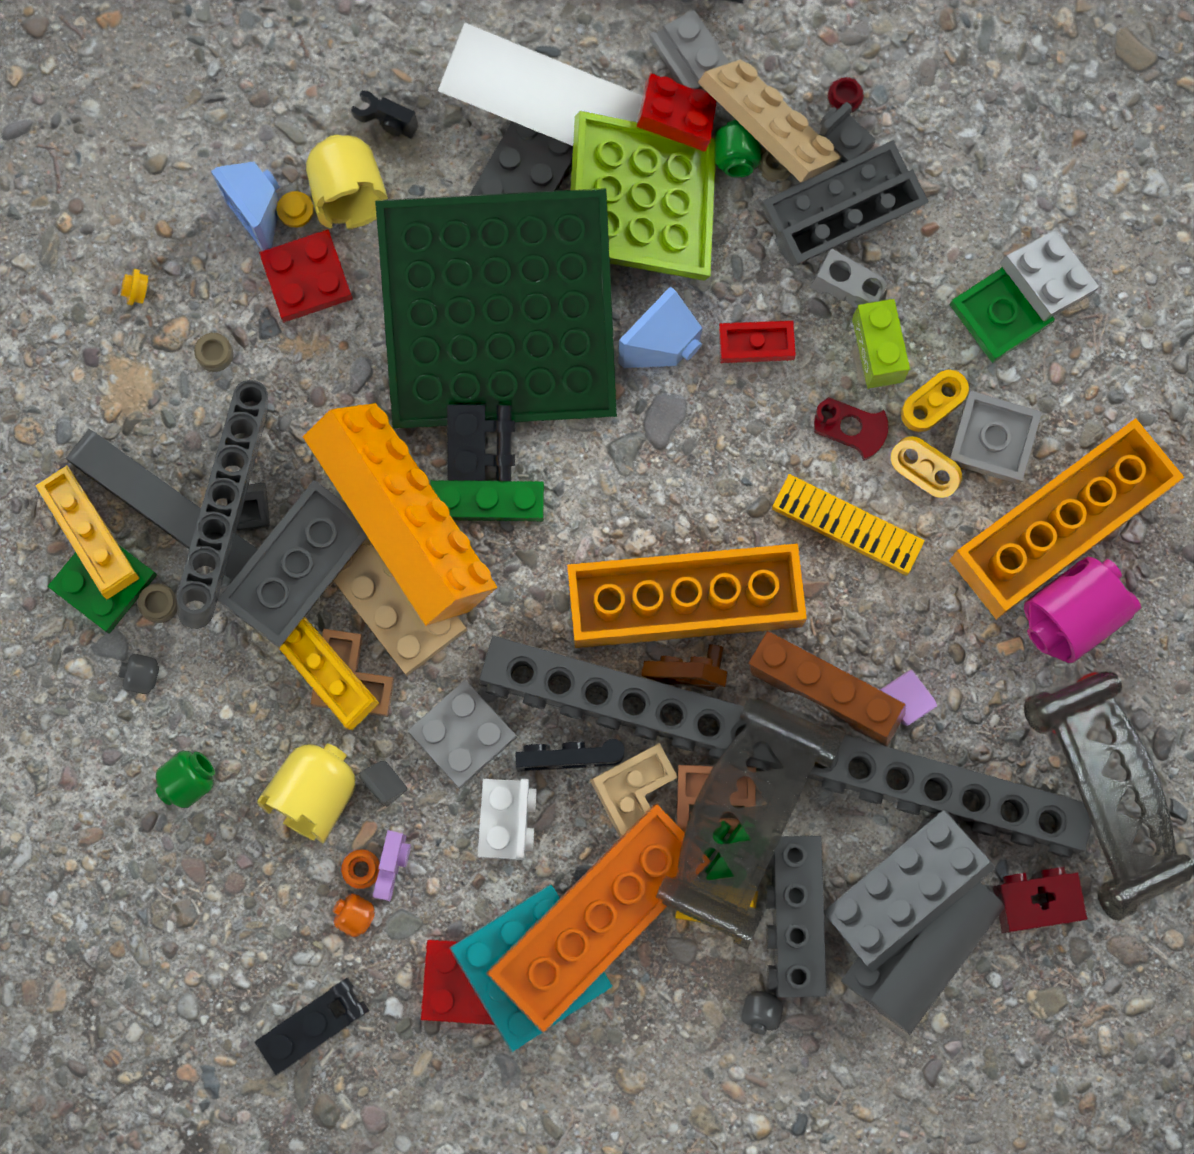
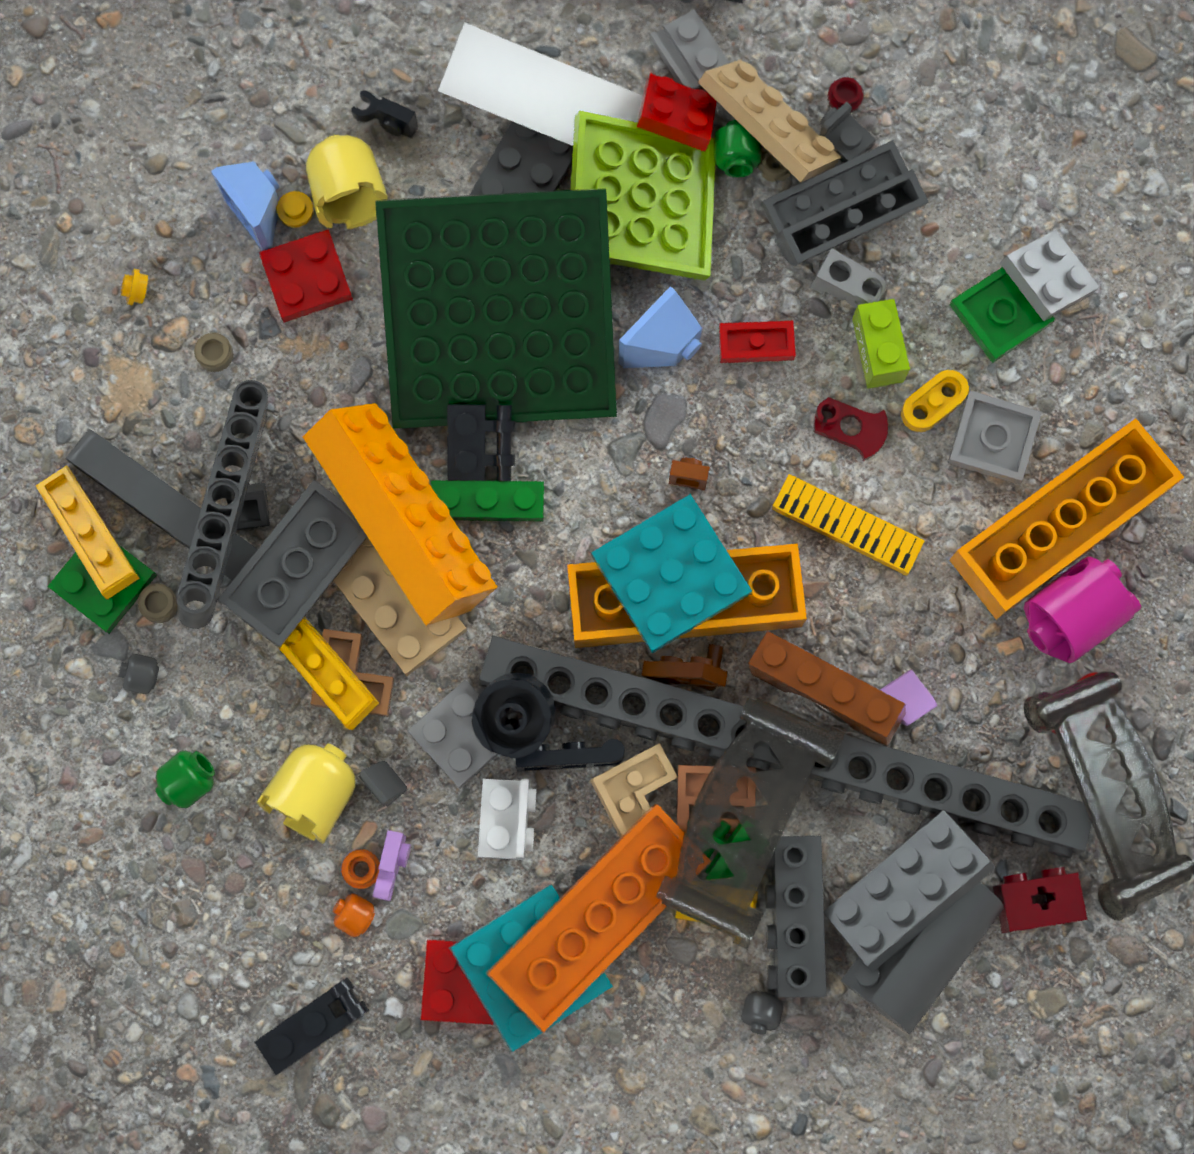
(506, 735): none -> black brick
(671, 573): none -> teal plate
(689, 473): none -> dark orange plate
(924, 469): yellow plate -> none

